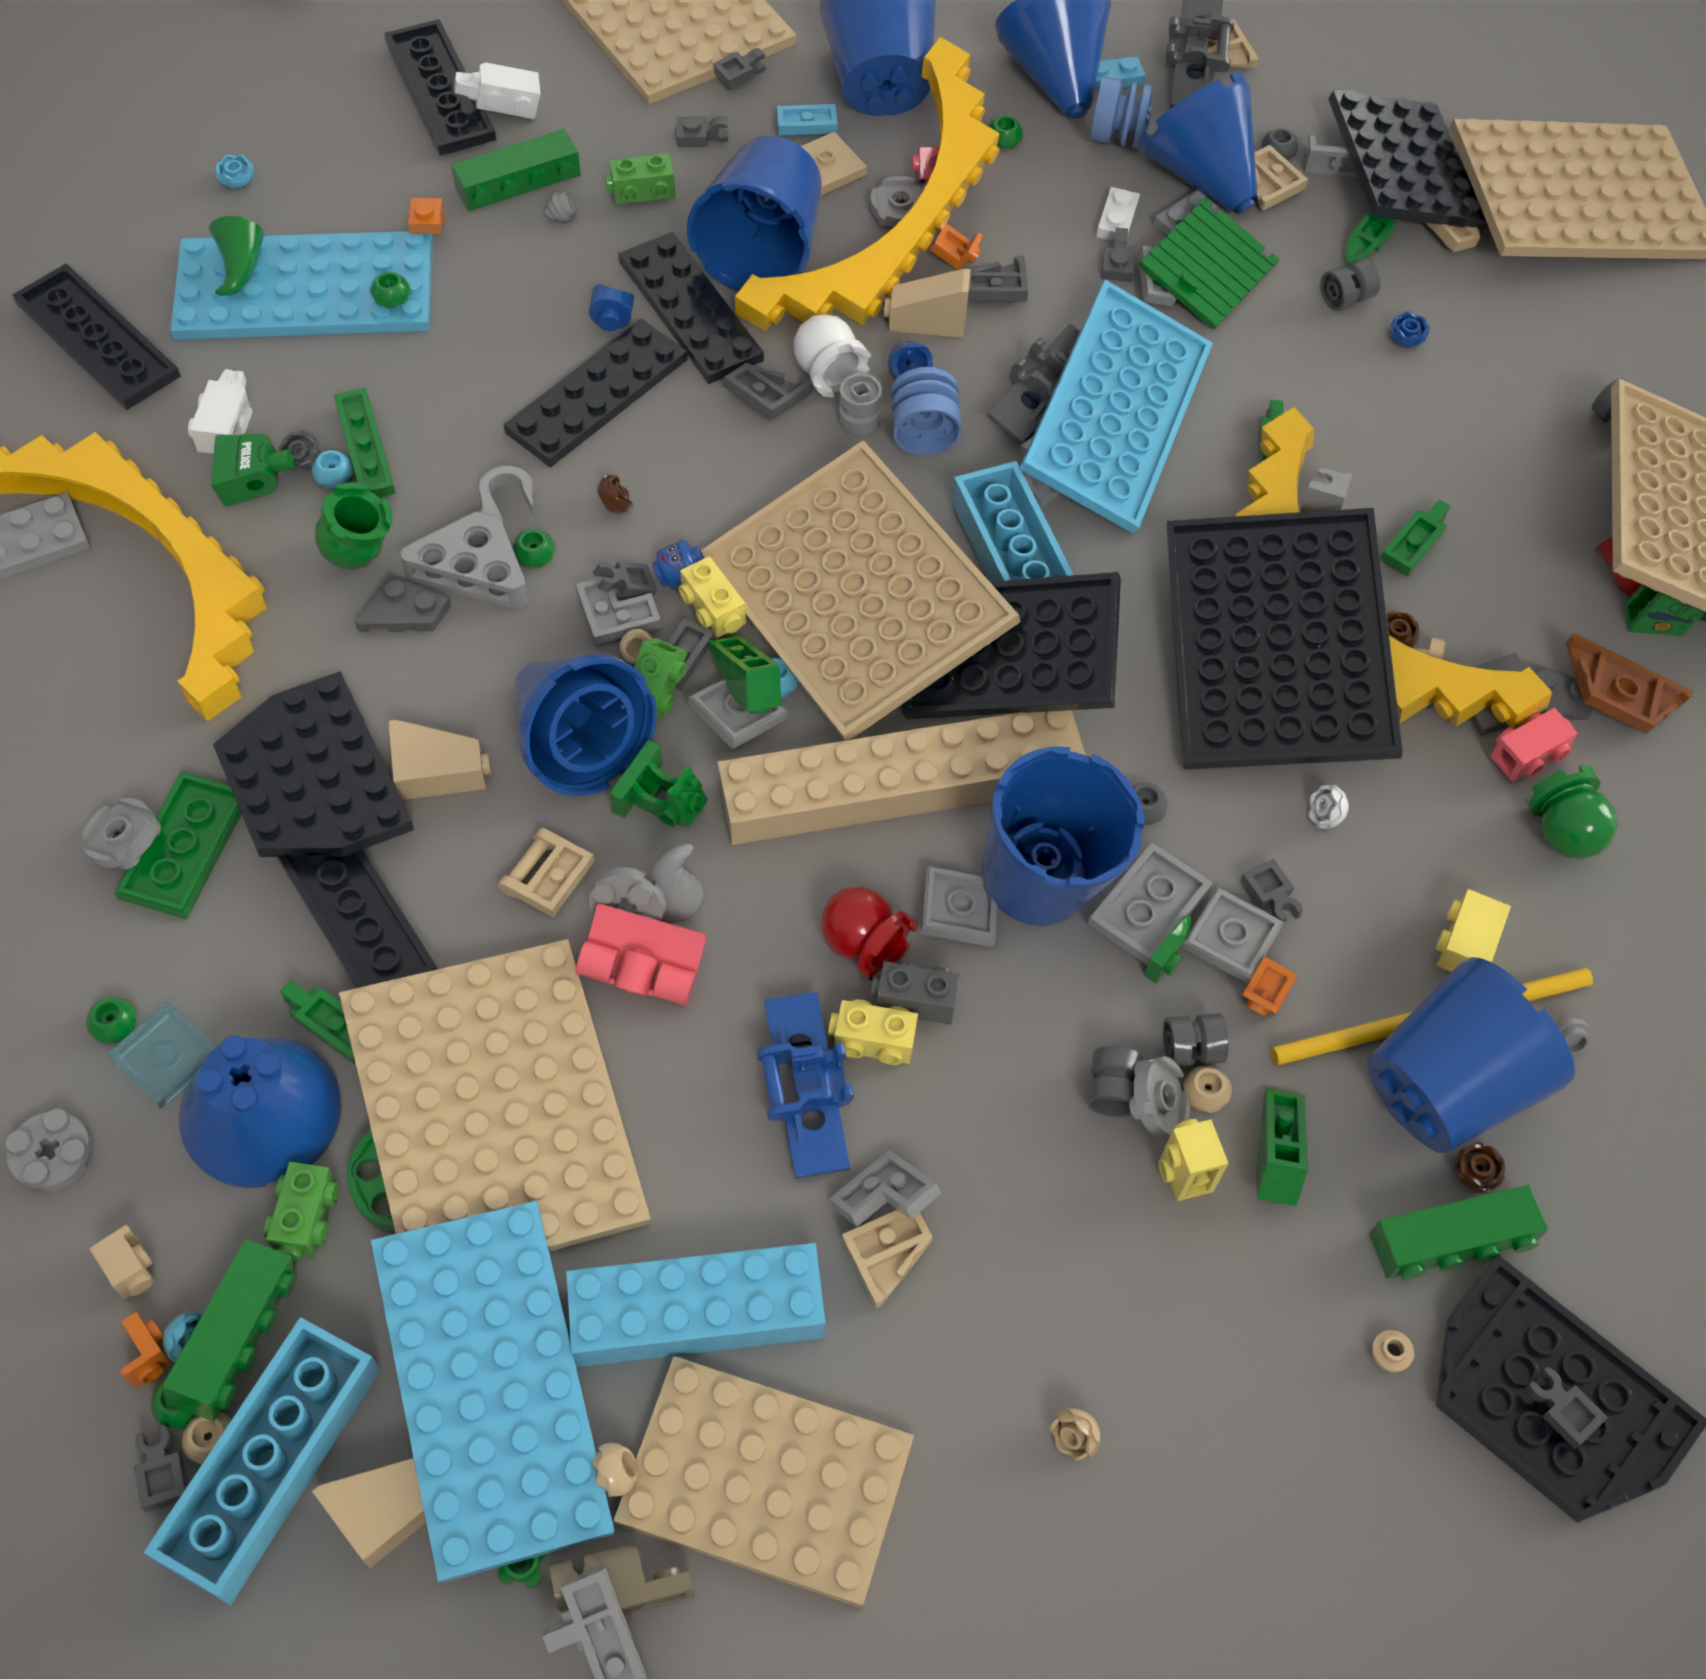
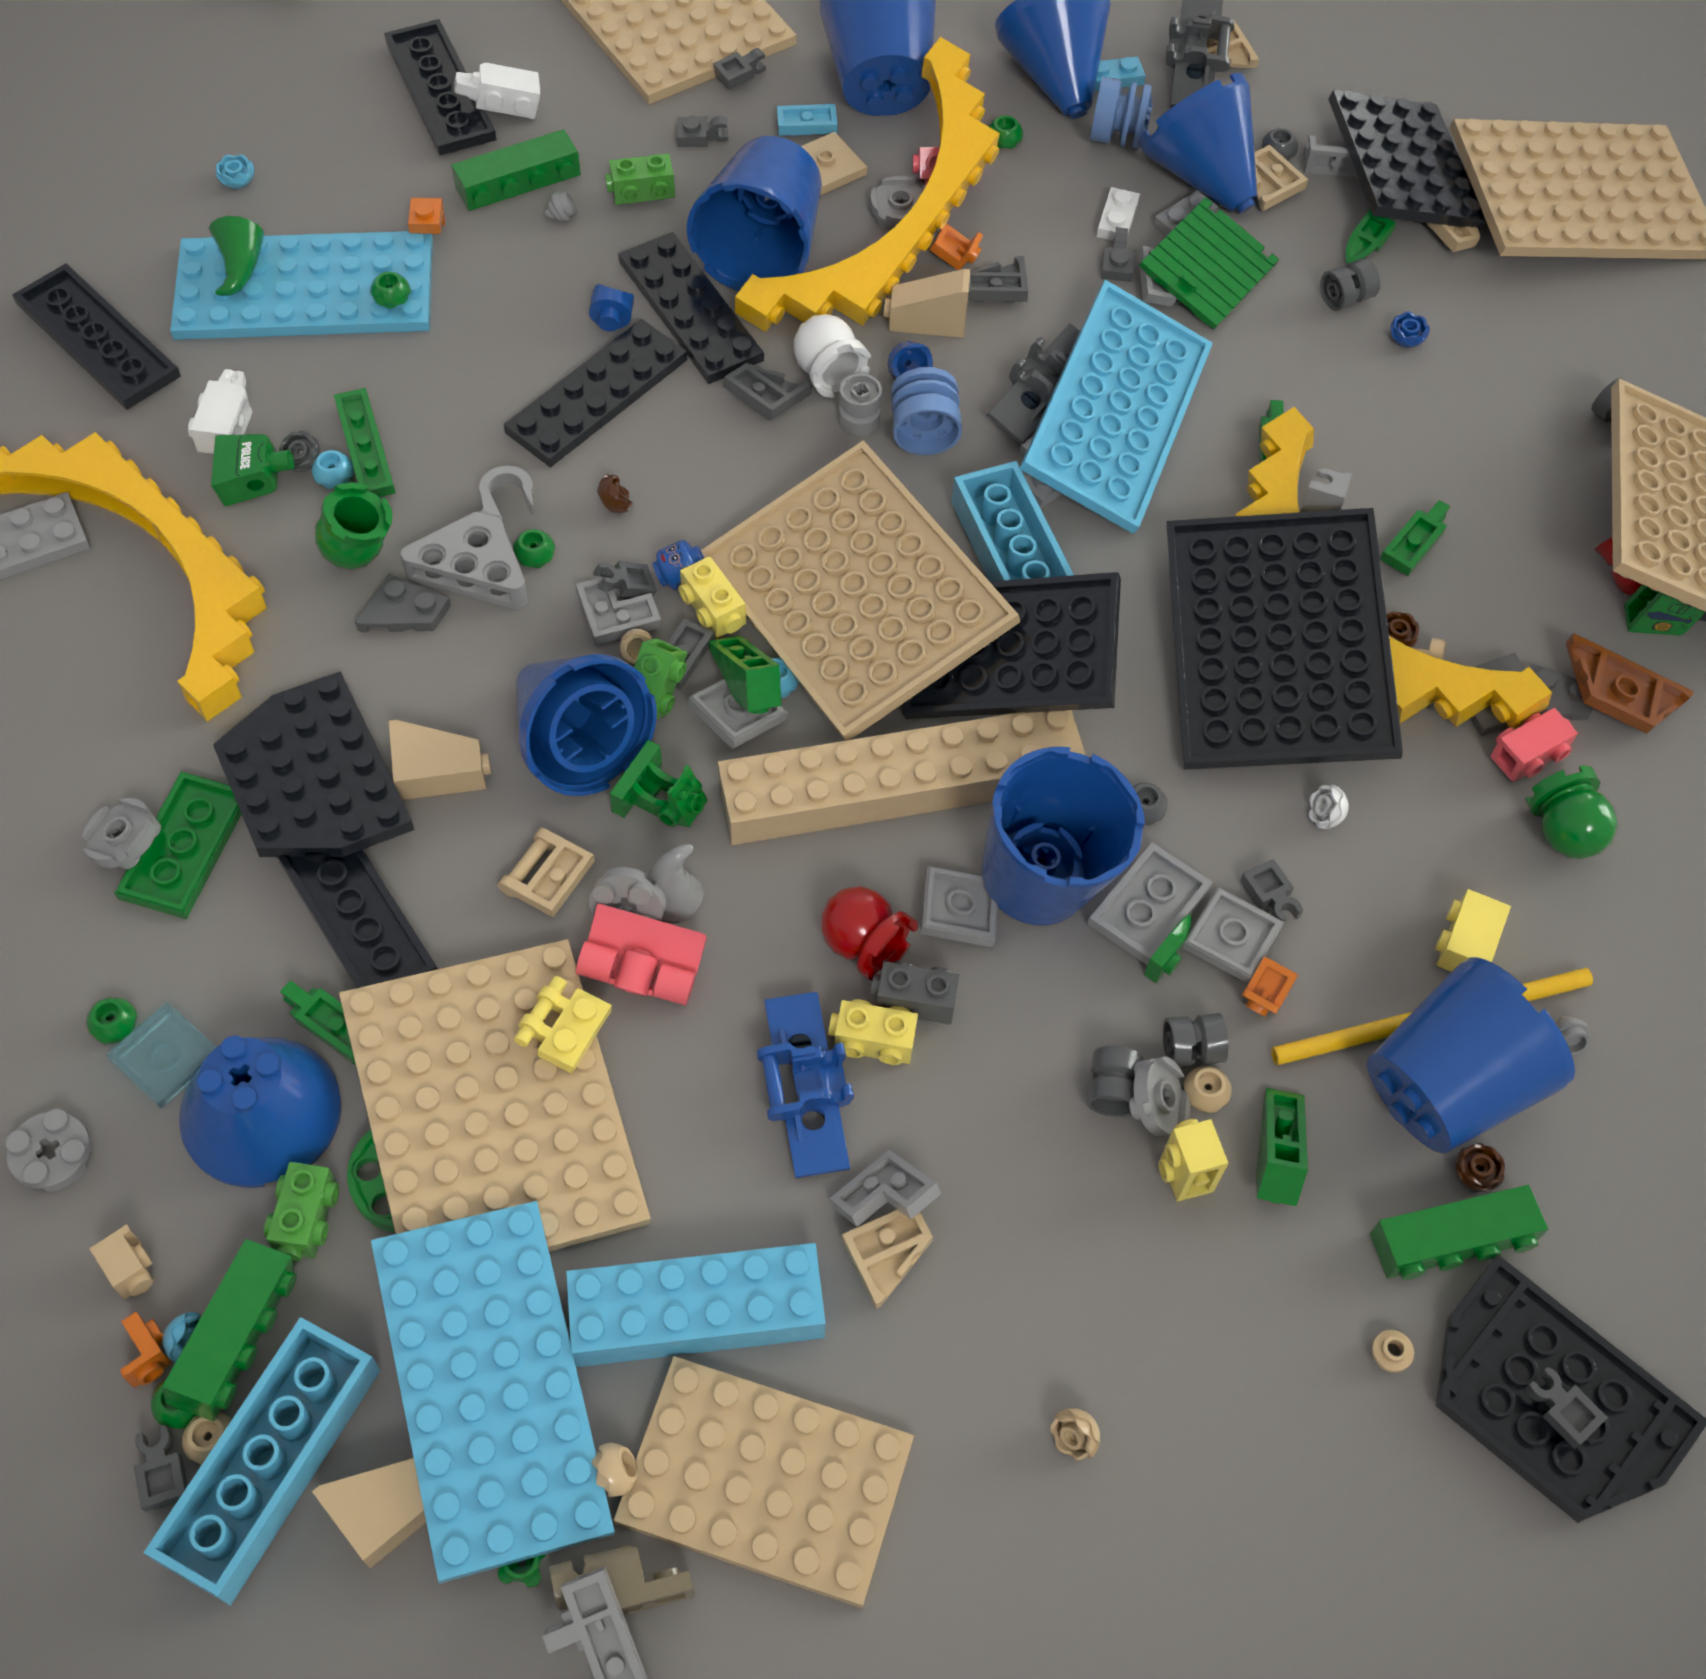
(573, 1030): none -> light yellow plate

